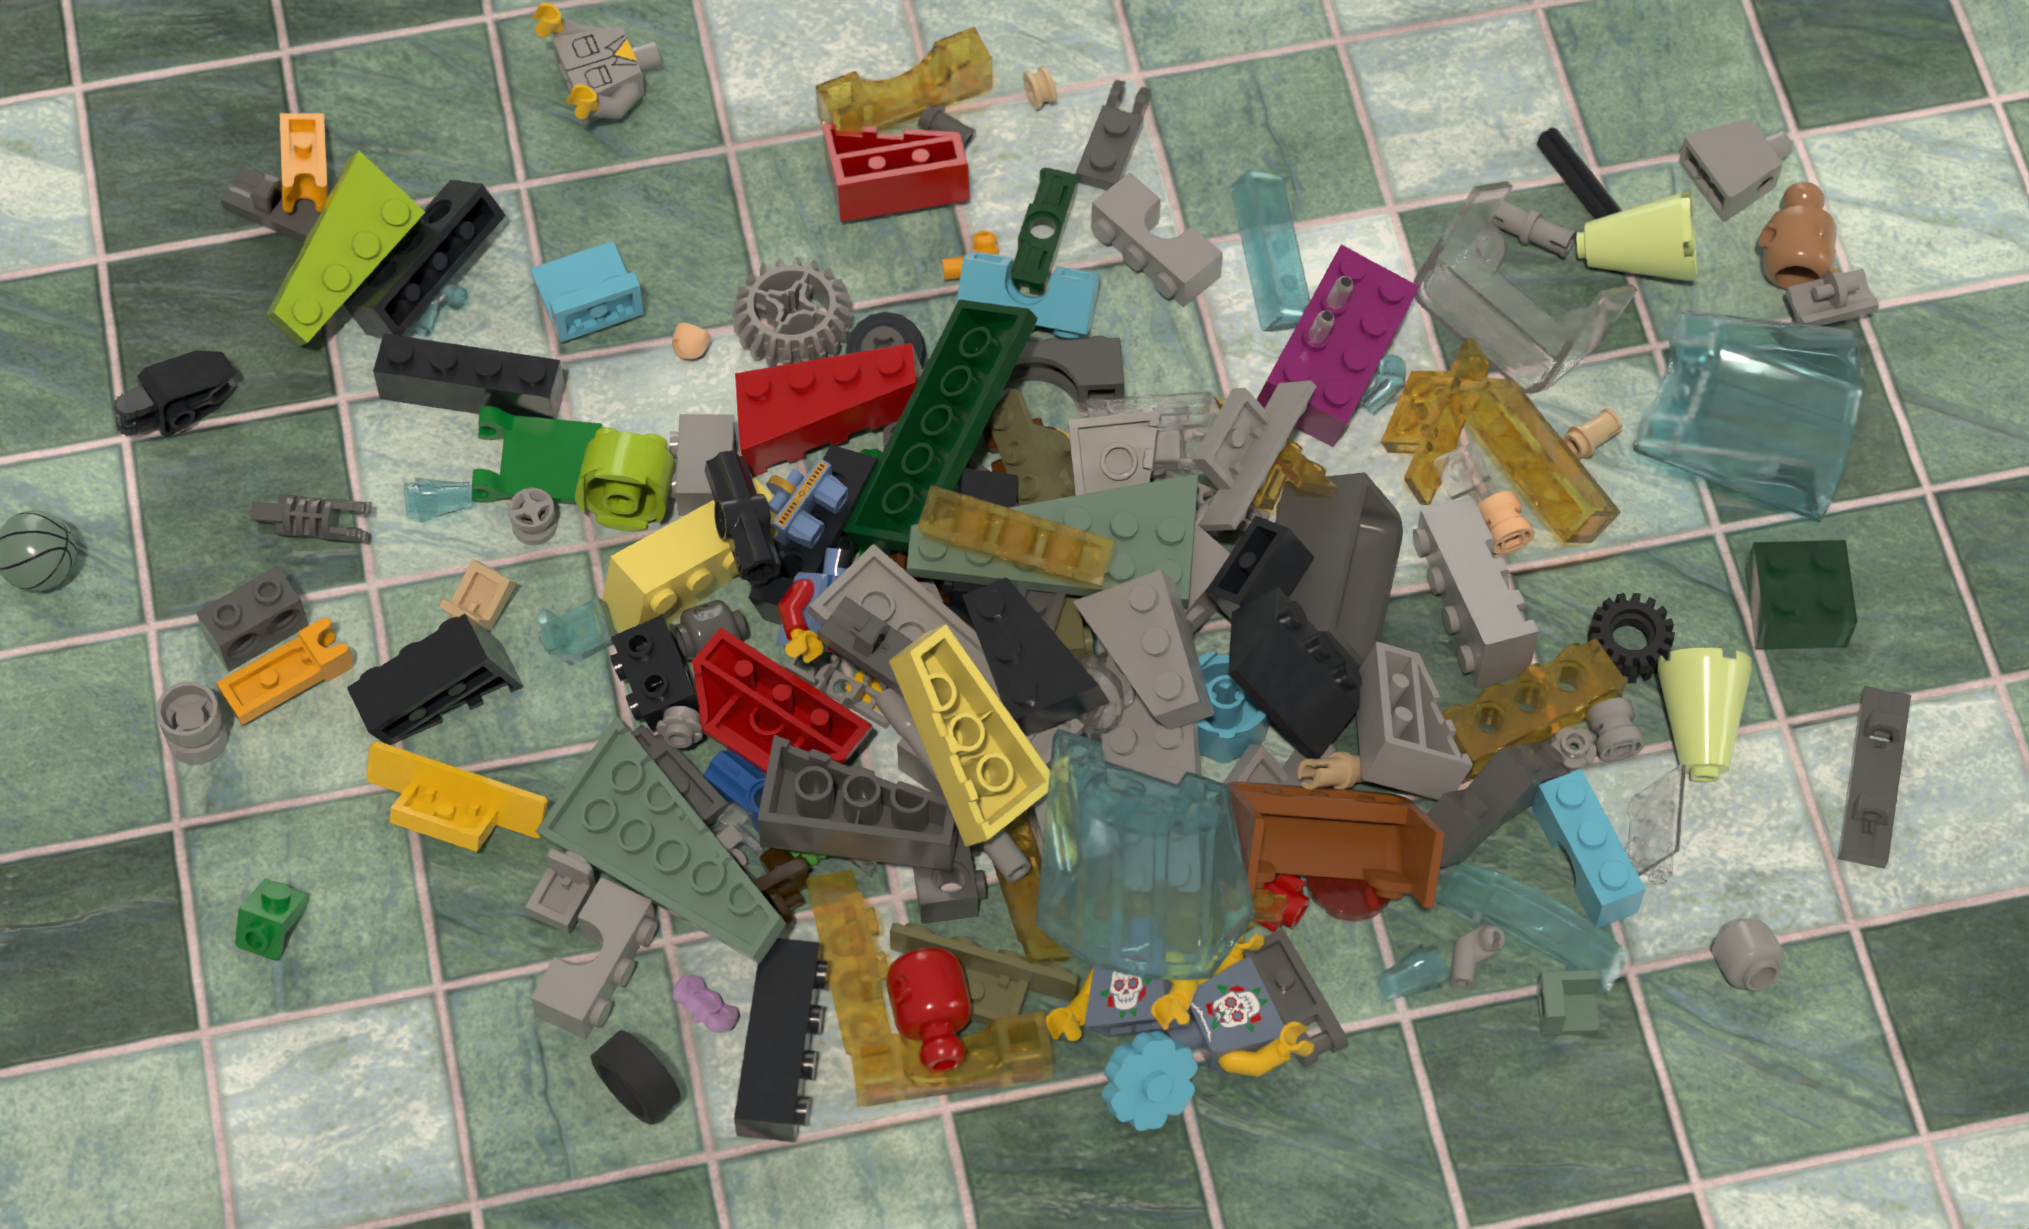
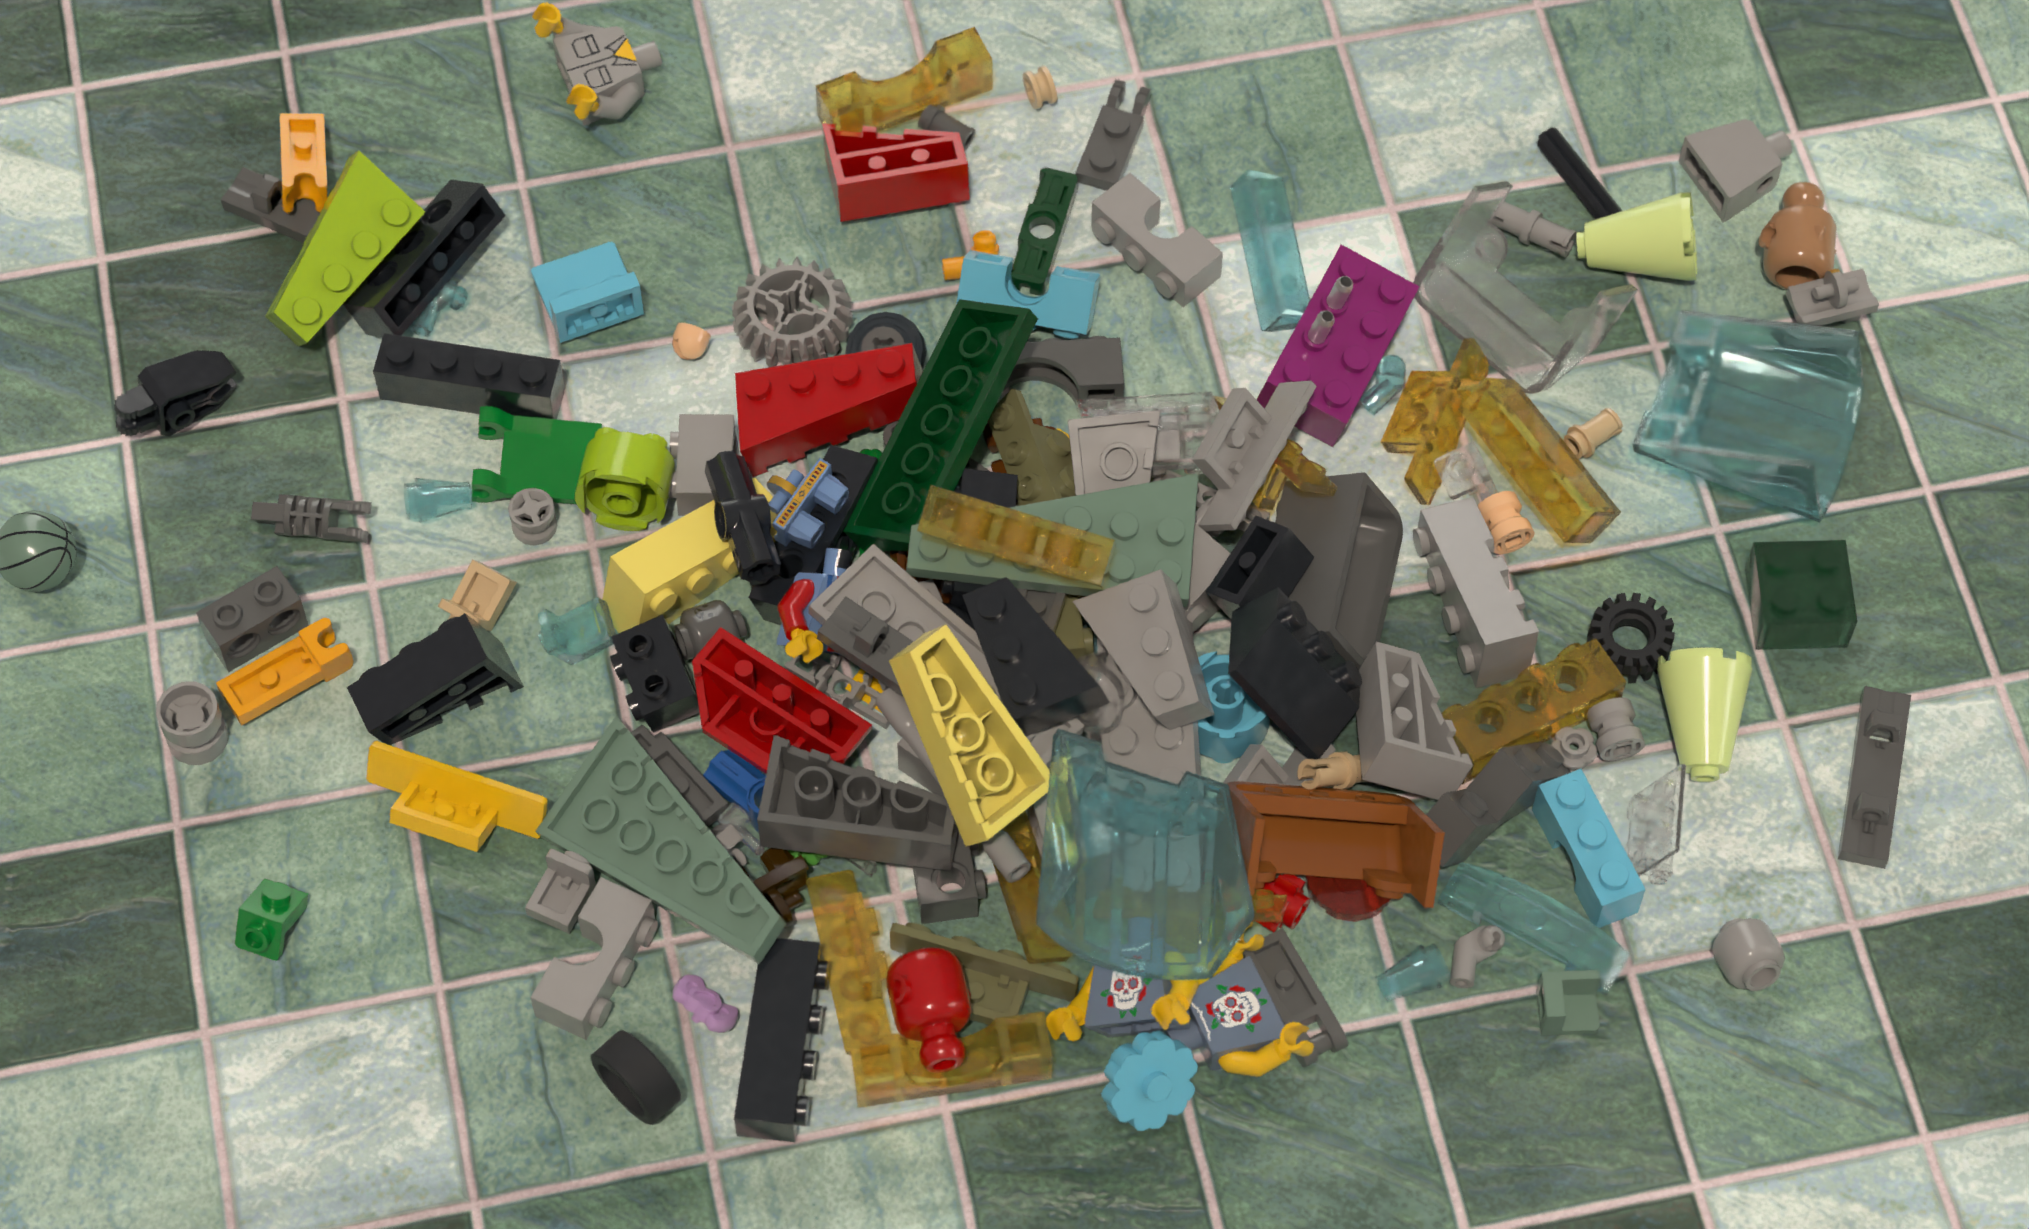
(680, 726): light grey plate -> none

